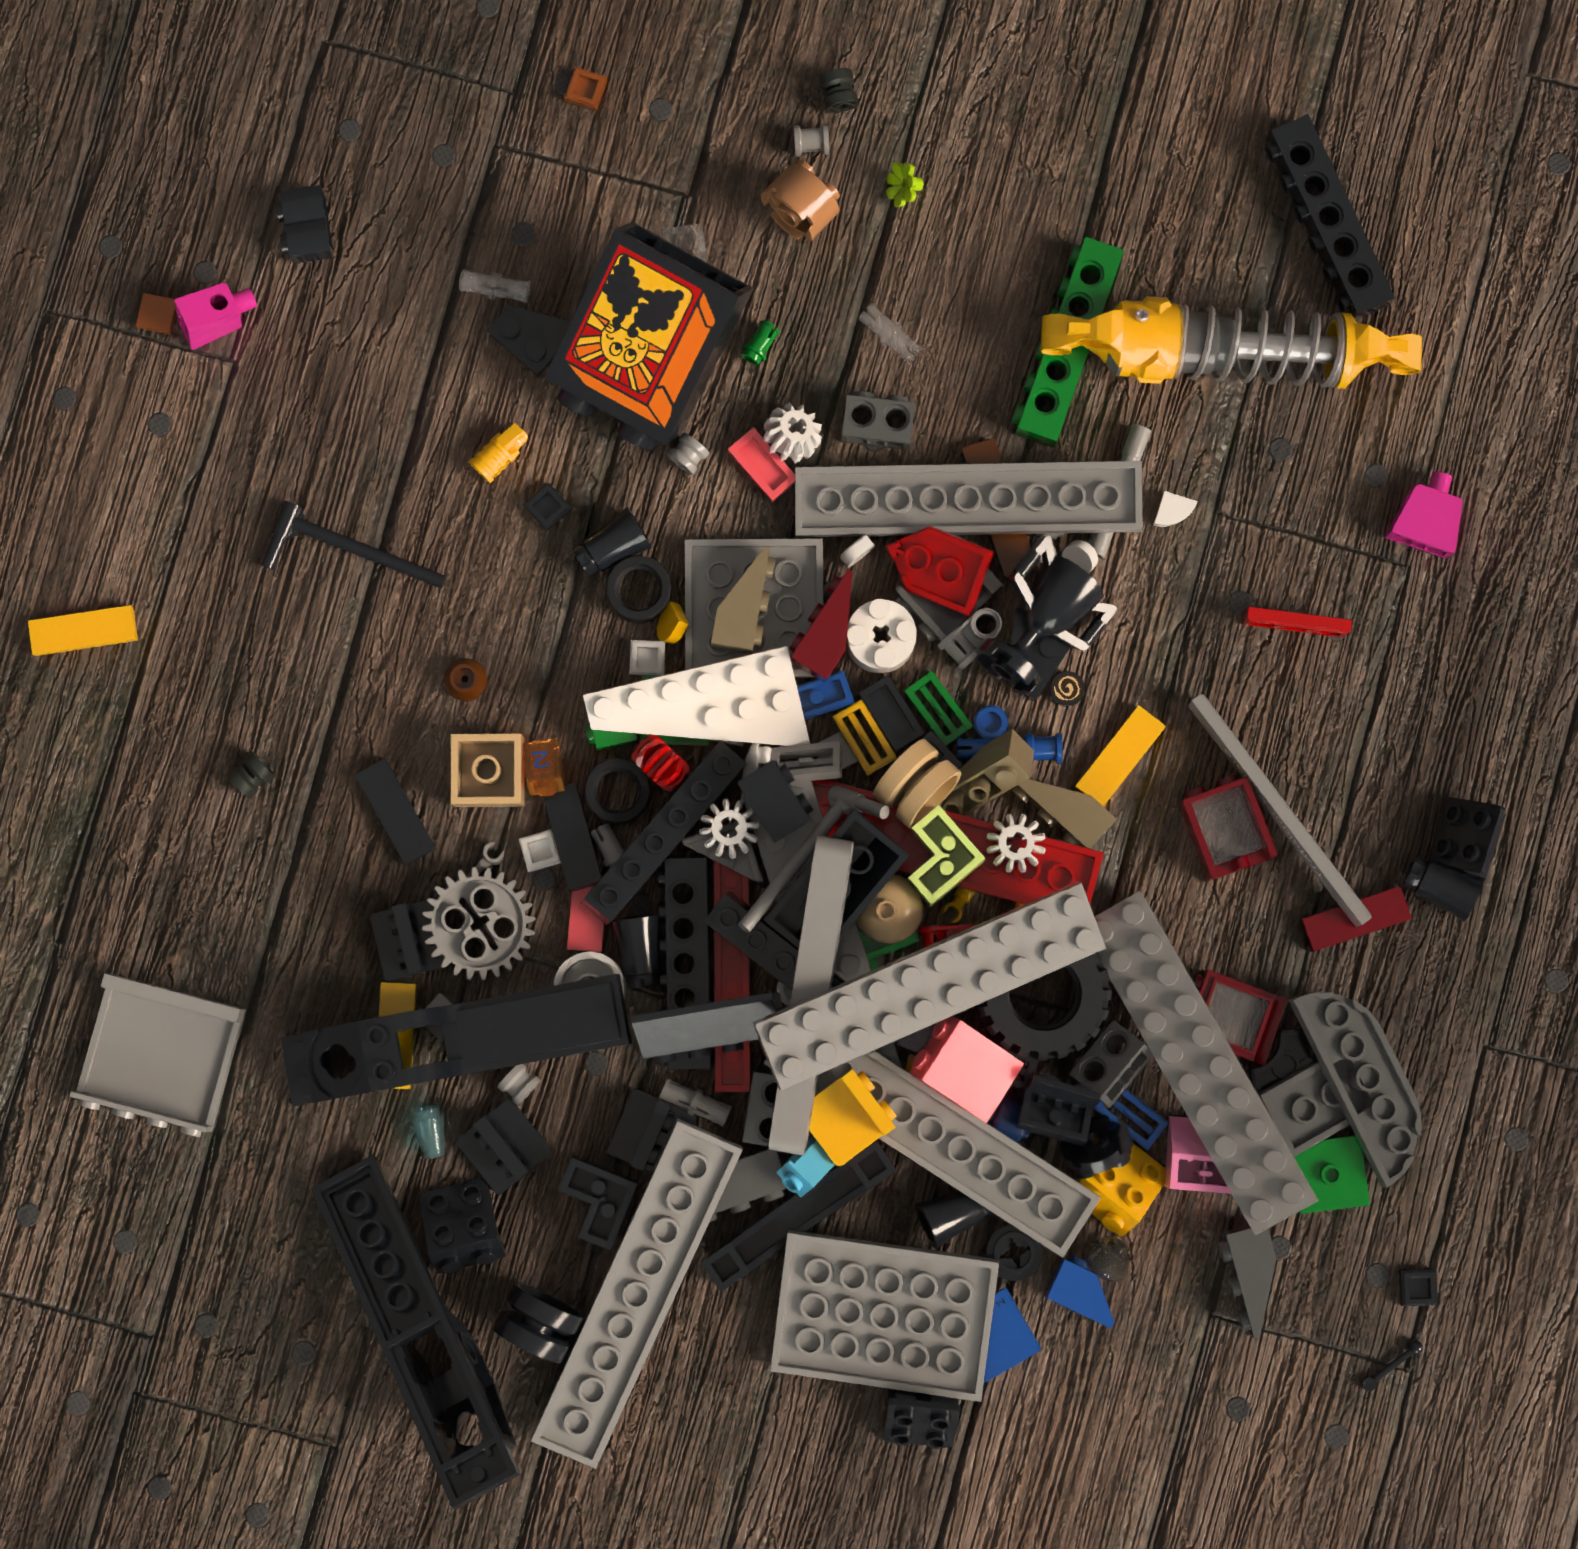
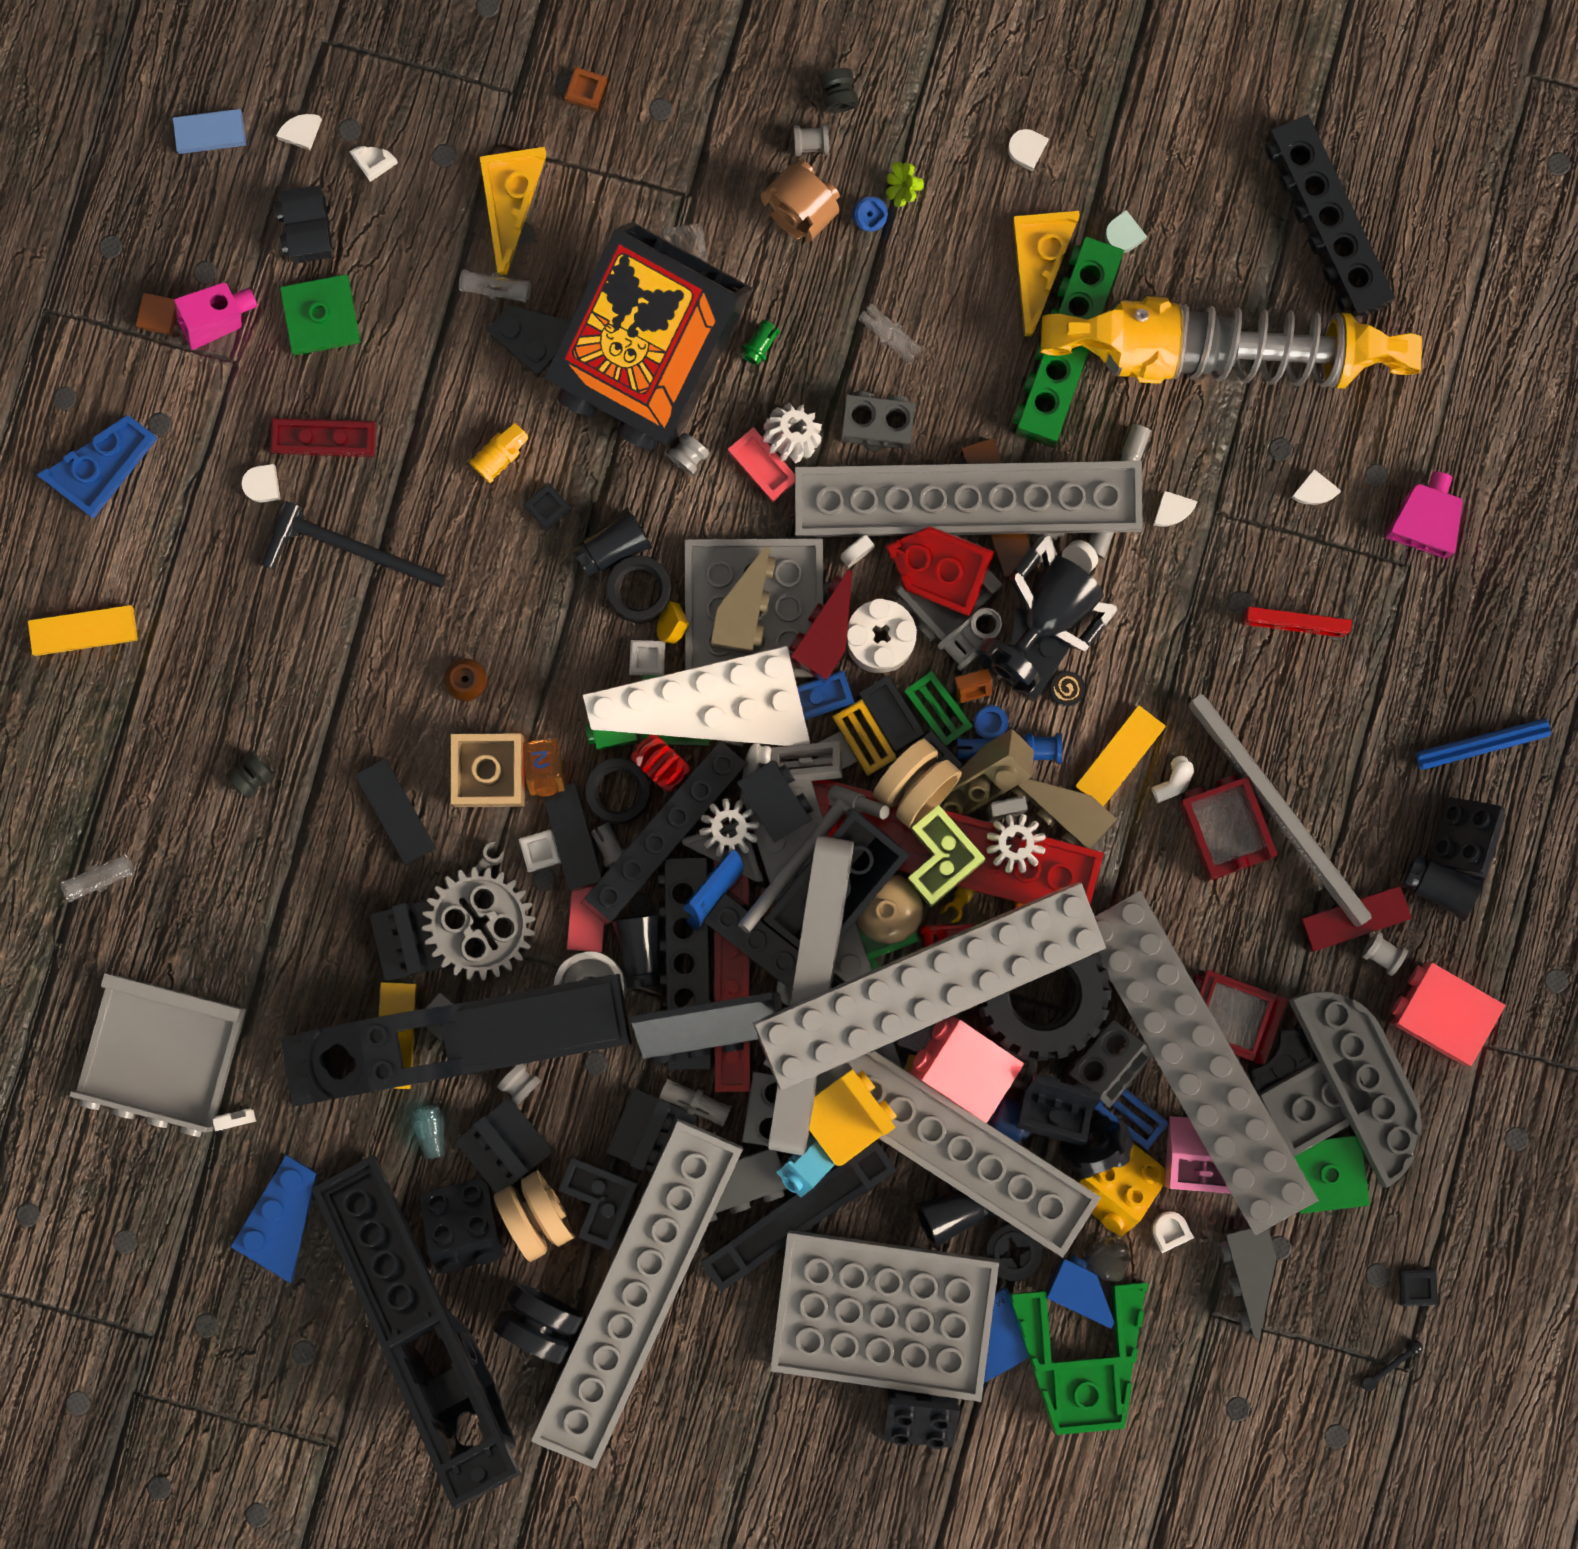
(97, 878): none -> clear pin
(100, 466): none -> blue wing
(209, 131): none -> medium blue tile
(234, 1119): none -> white tile
(261, 483): none -> white tile
(278, 1220): none -> blue wing
(300, 130): none -> white tile
(320, 315): none -> green plate
(323, 437): none -> dark red tile
(373, 160): none -> white tile
(509, 189): none -> yellow wing
(529, 1217): none -> tan wheel
(713, 888): none -> blue slope
(869, 213): none -> blue tile
(973, 686): none -> dark orange tile
(999, 809): none -> light grey tile
(1026, 148): none -> white tile
(1039, 253): none -> yellow wing
(1085, 1391): none -> green wing
(1124, 233): none -> light aqua tile
(1170, 1230): none -> white tile
(1178, 782): none -> white arm
(1315, 490): none -> white tile
(1384, 953): none -> light grey bush
(1446, 1013): none -> coral brick
(1483, 744): none -> blue axle

